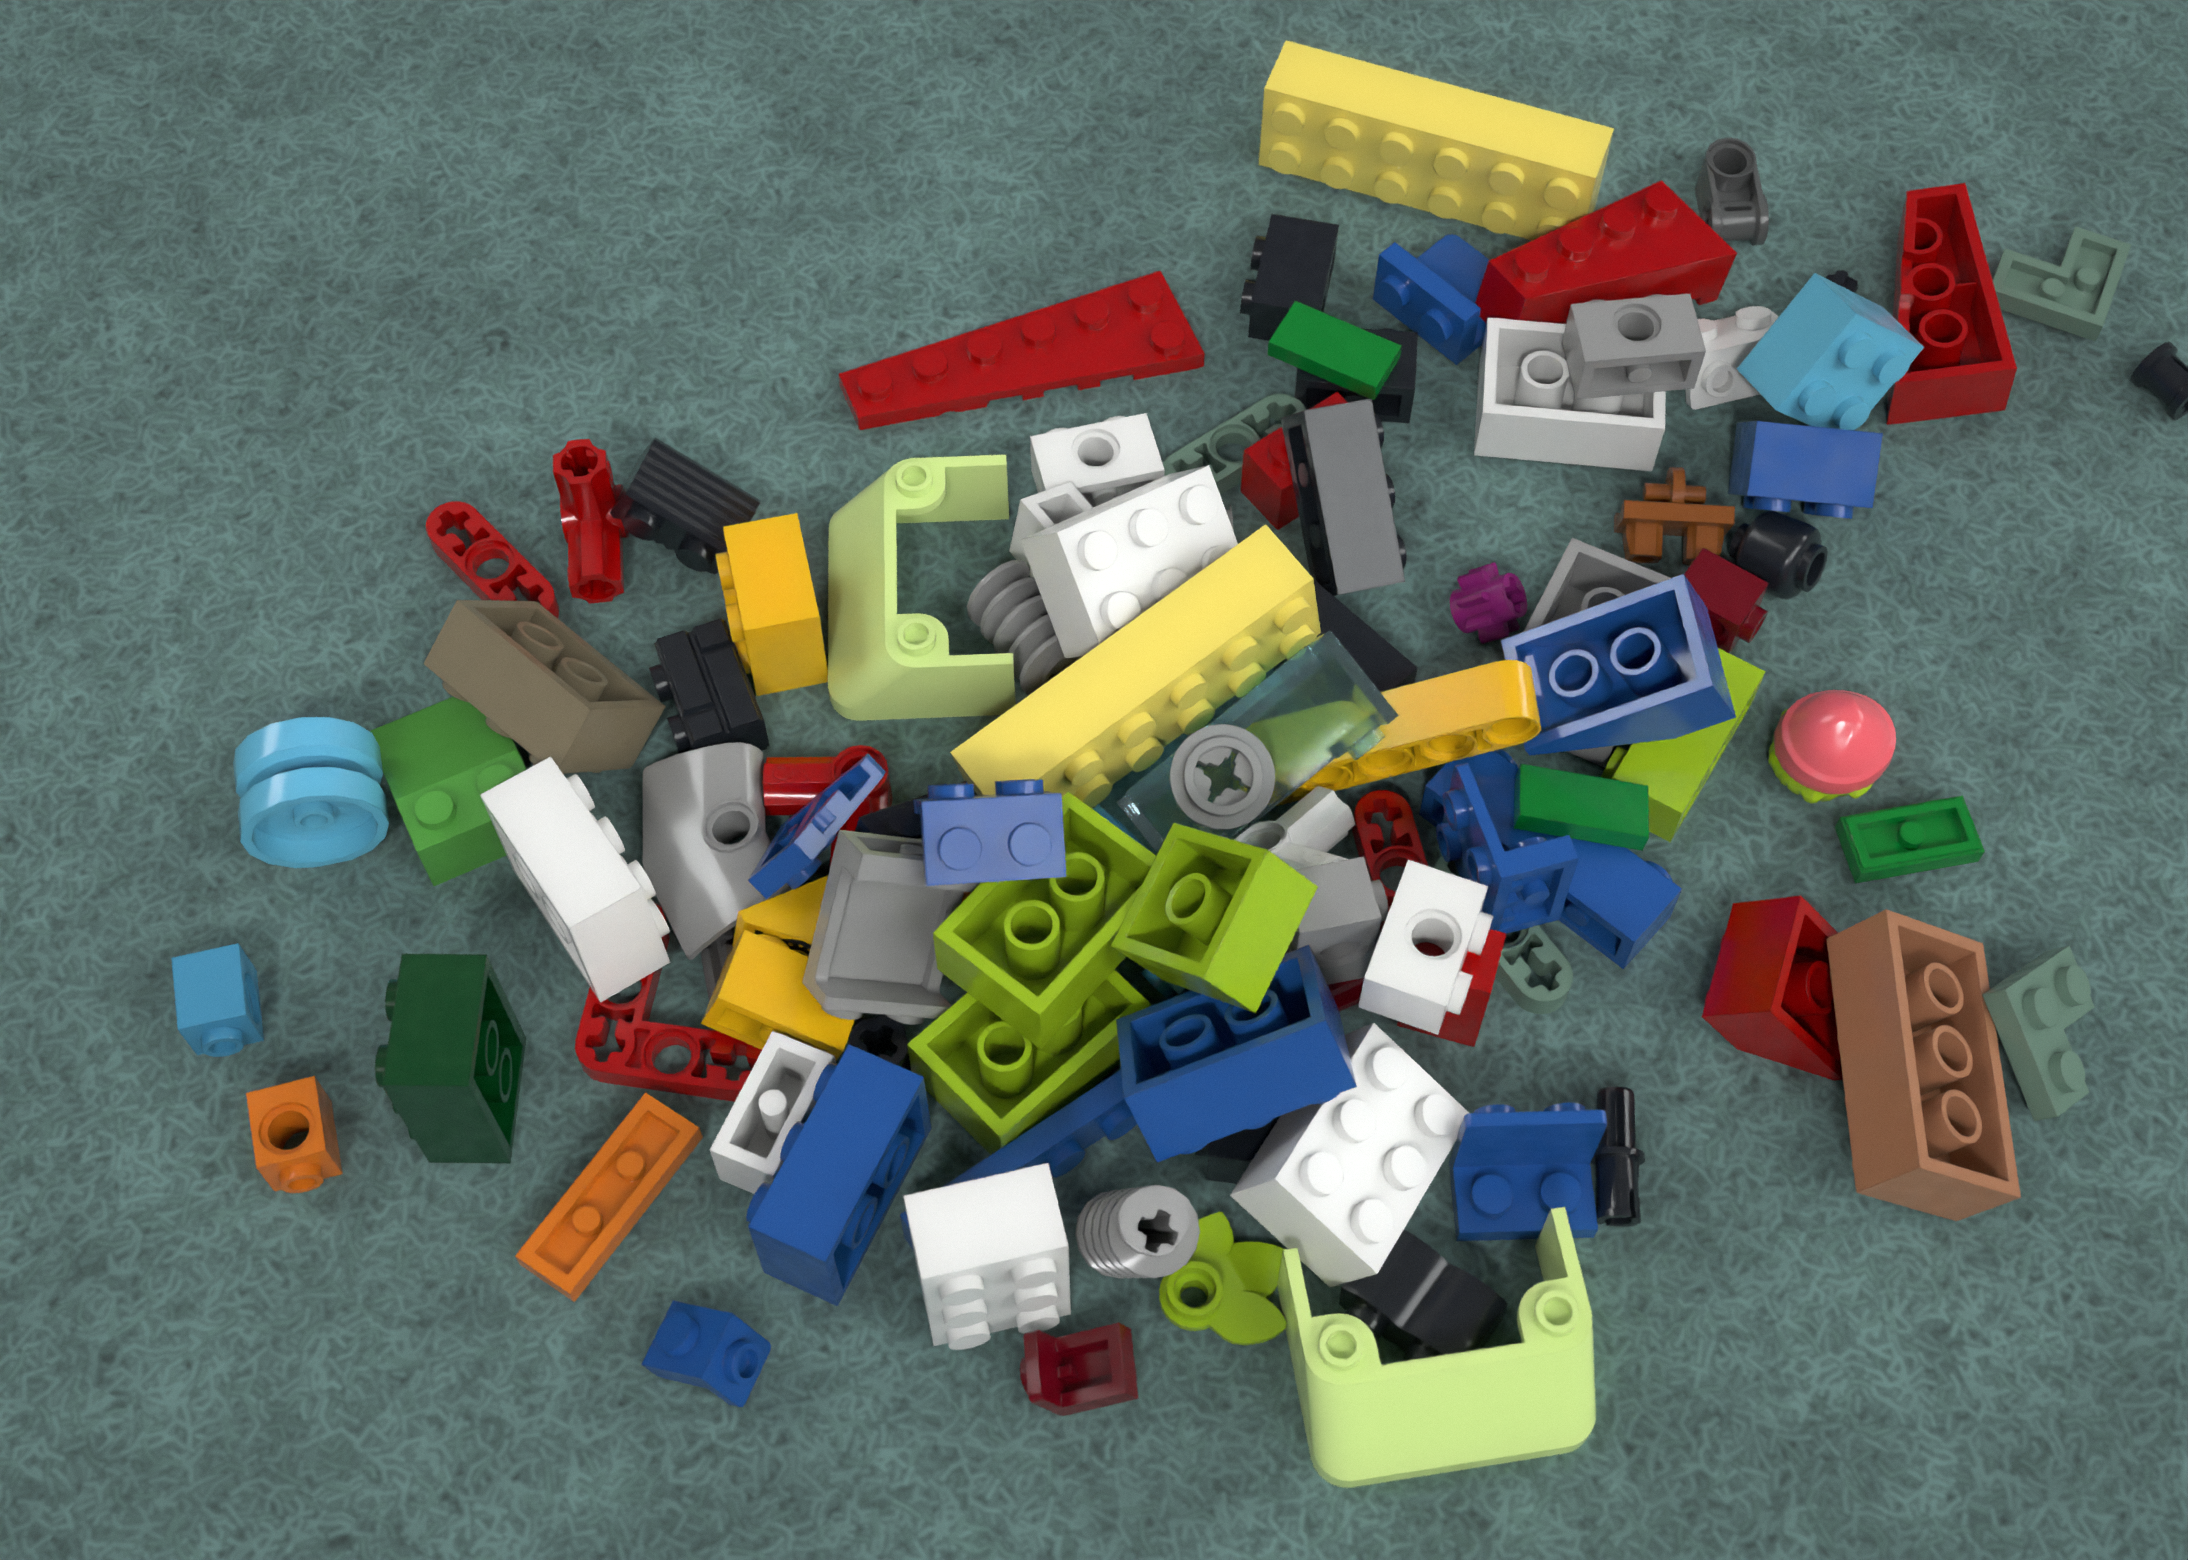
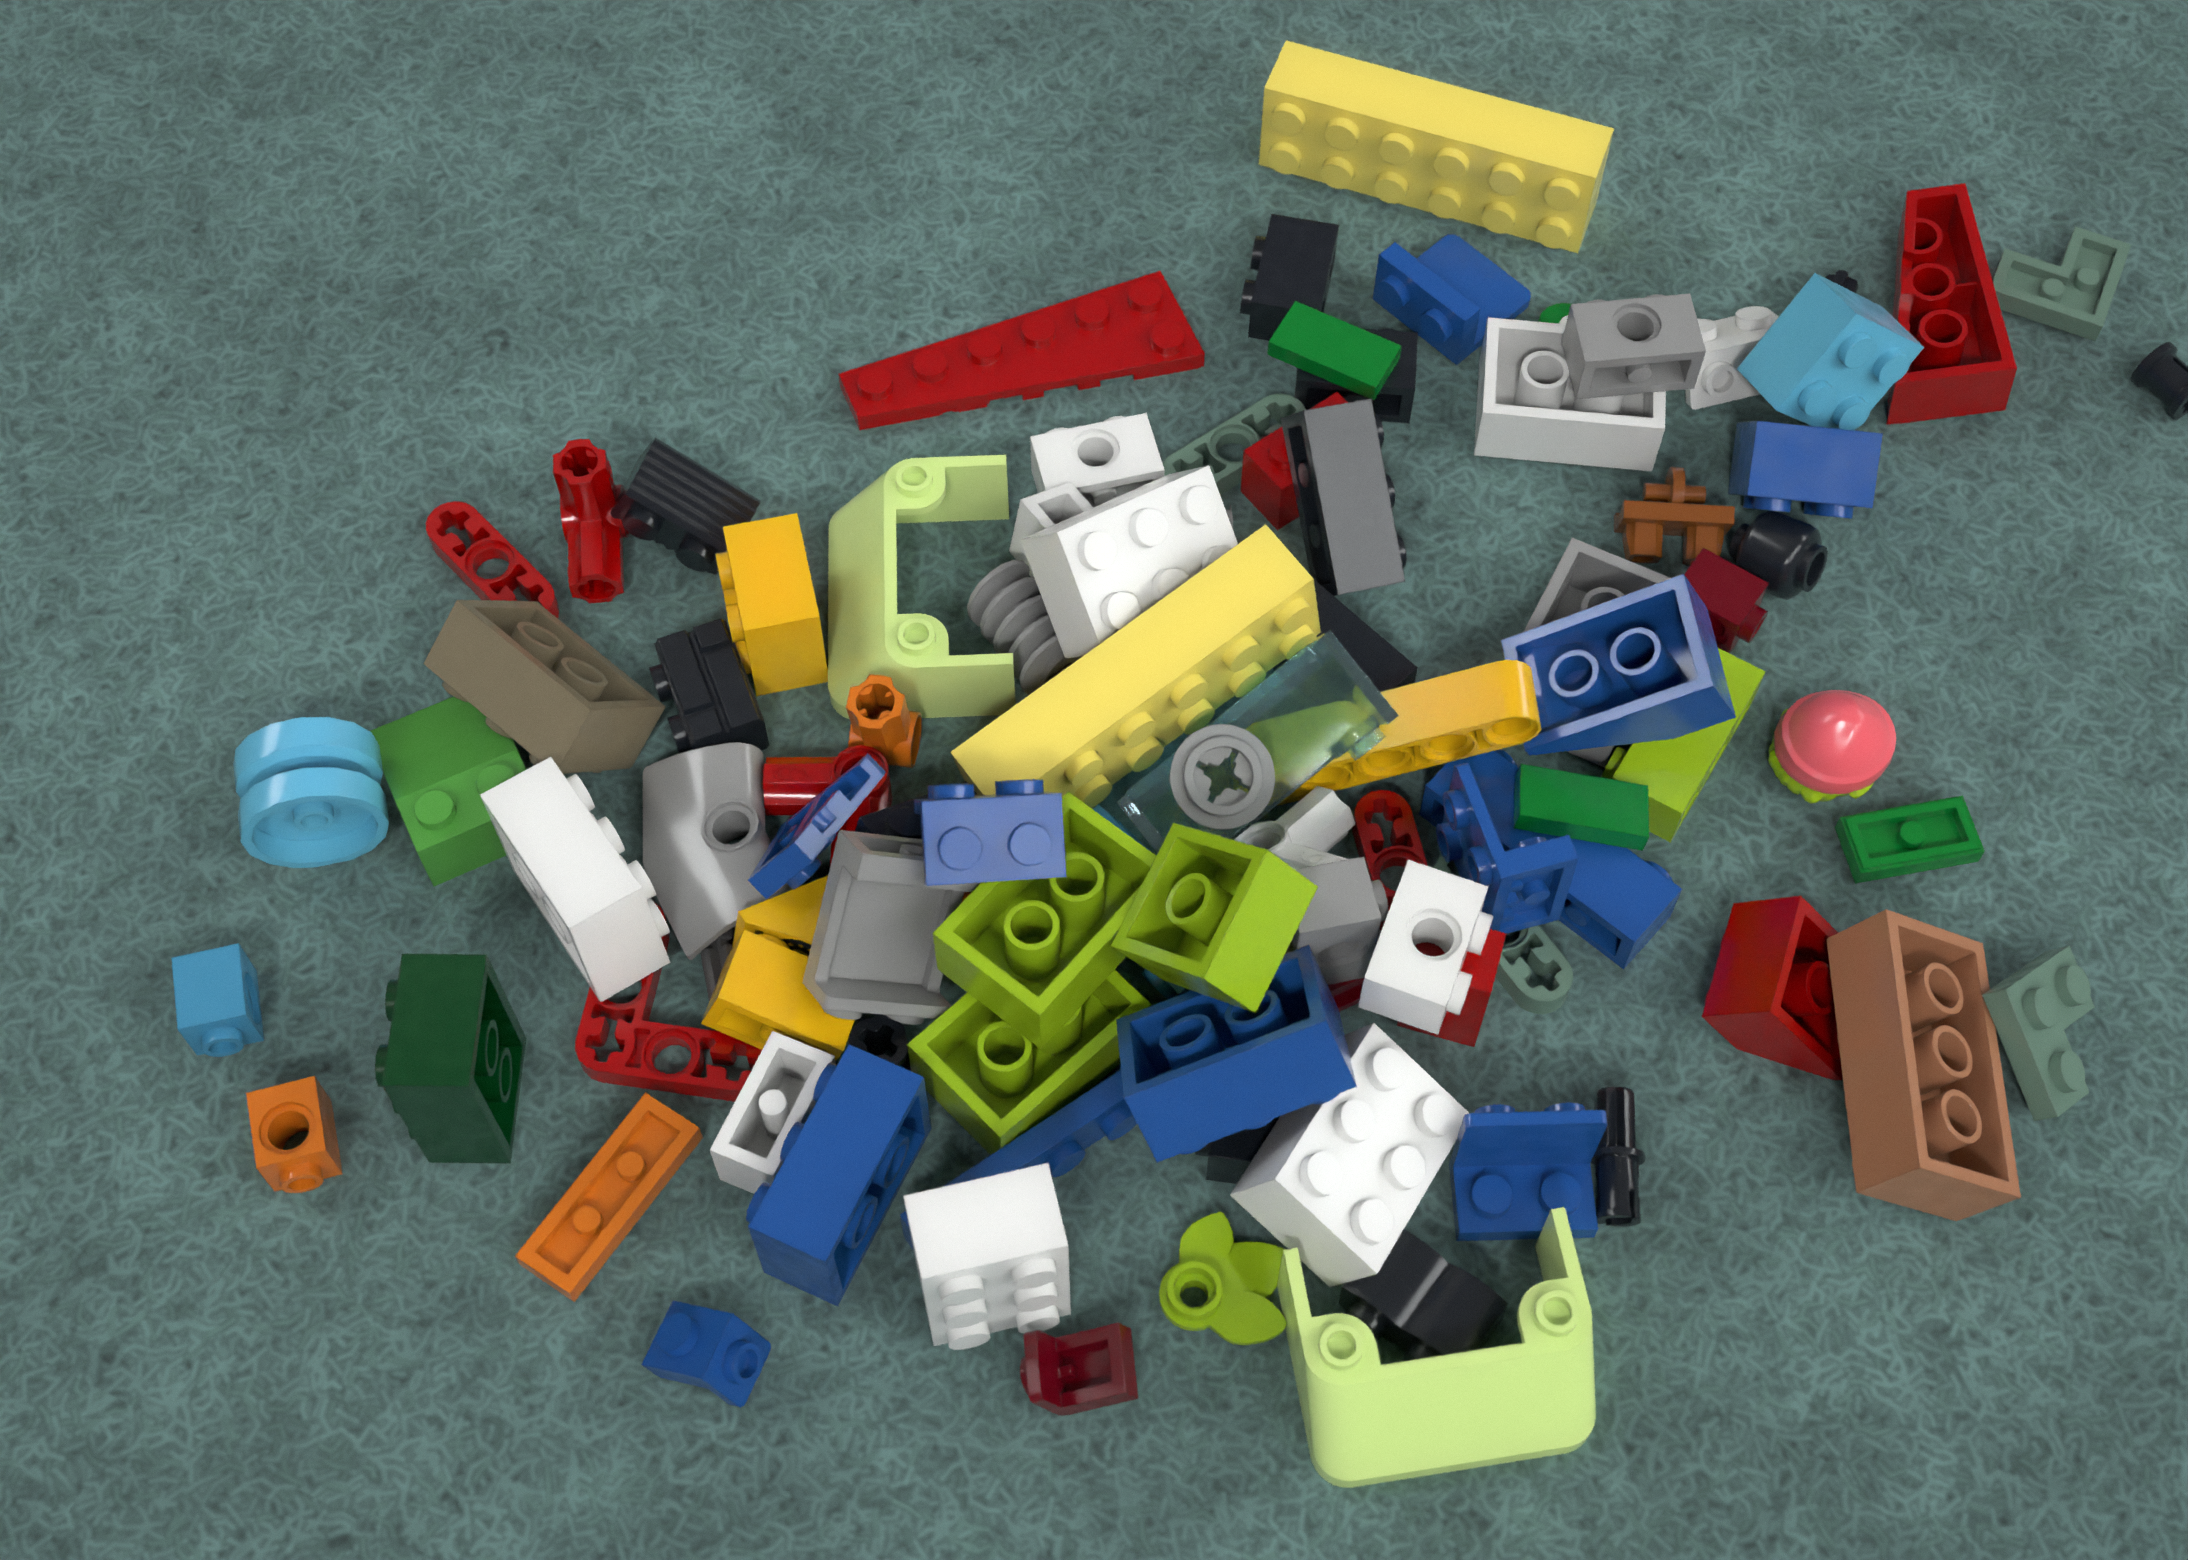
(883, 721): none -> orange piece
(1137, 1232): light grey piece -> none
(1488, 603): magenta gear -> none
(1616, 253): red wedge -> none
(1731, 192): dark grey piece -> none

